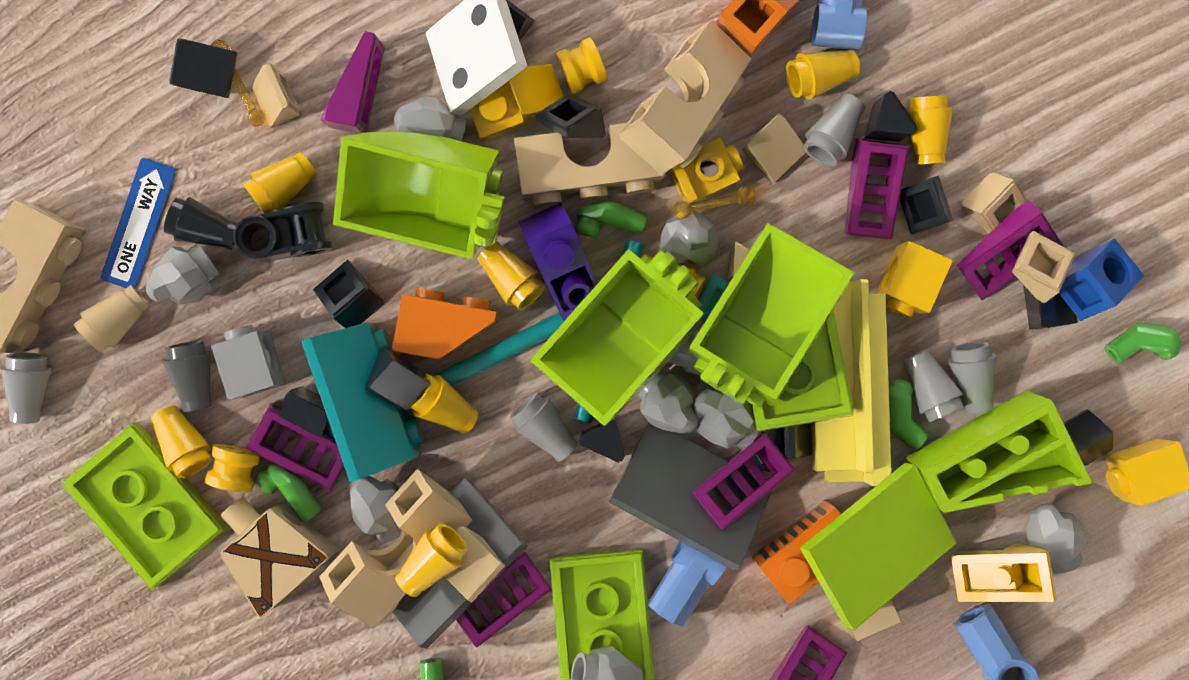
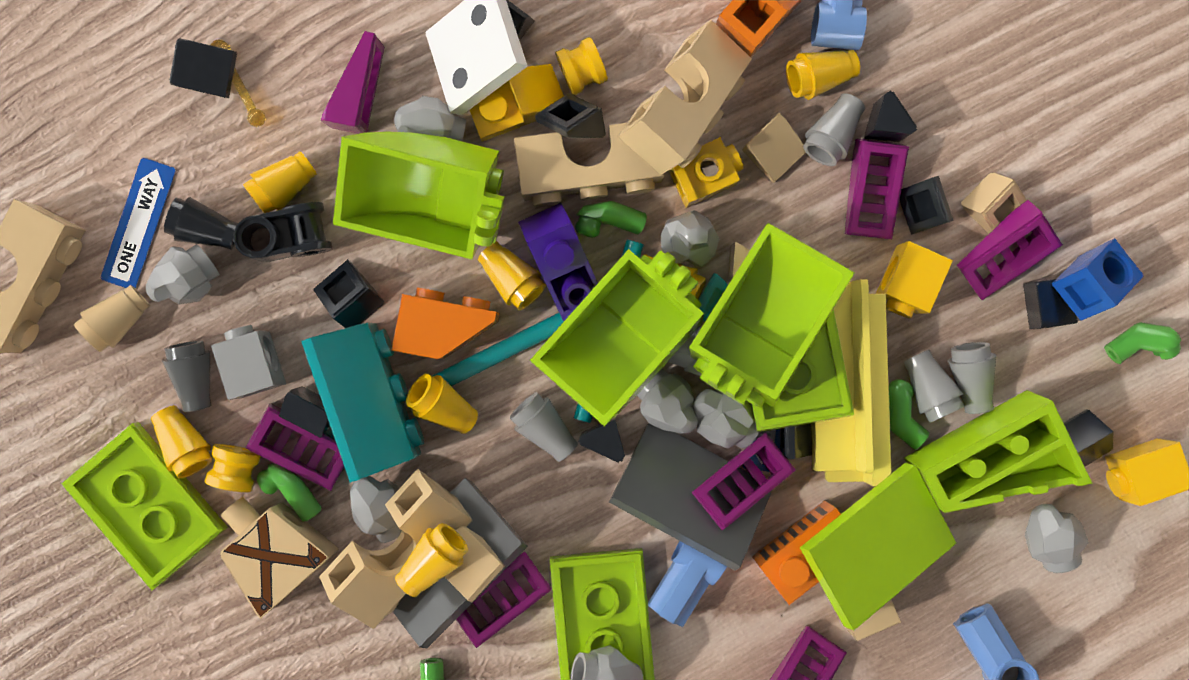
(25, 385): light grey cone -> none
(275, 96): tan slope -> none
(396, 380): black slope -> none
(744, 196): clear yellow hinge -> none
(933, 125): yellow cone -> none
(1004, 575): yellow slope -> none
(1043, 266): tan slope -> none

